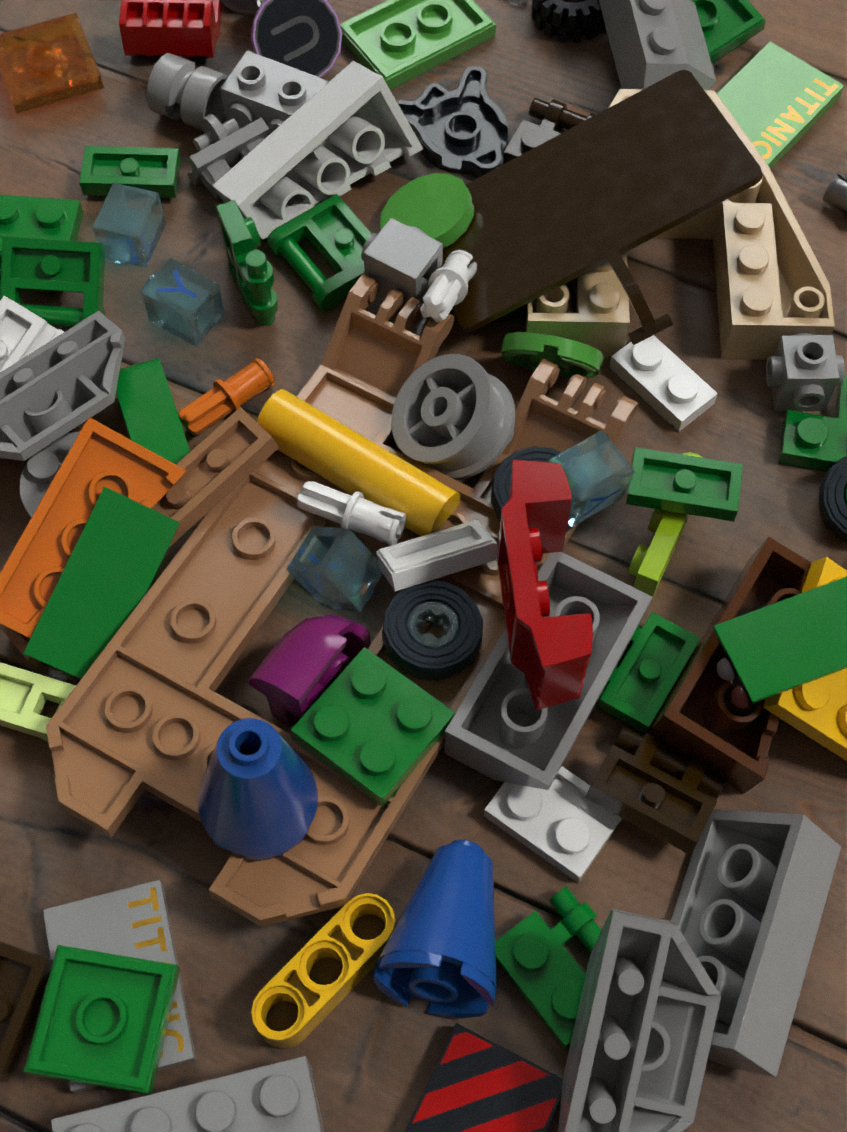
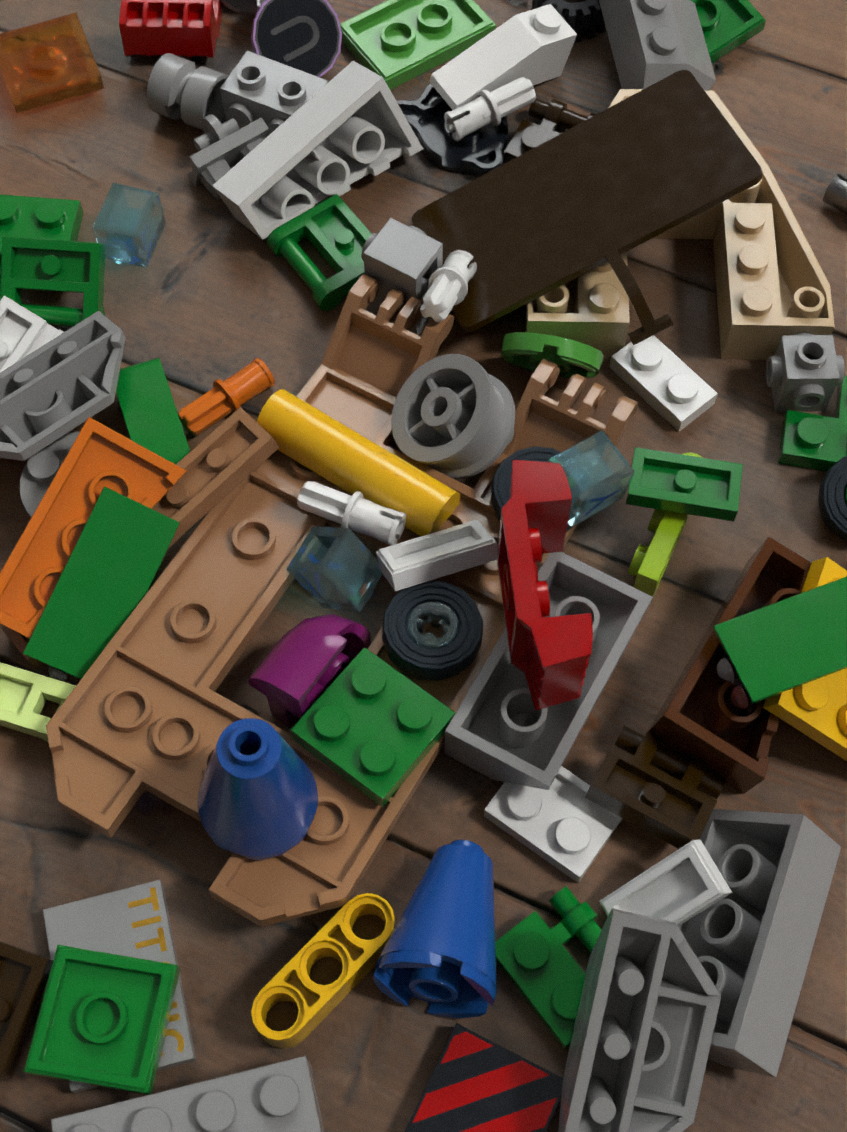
(130, 166): green plate -> none
(182, 301): clear light blue brick -> none
(248, 265): green plate -> none
(434, 204): bright green tile -> none
(490, 108): none -> white axle
(524, 46): none -> white slope
(648, 672): green plate -> none
(673, 887): none -> white tile
(778, 100): tile -> none

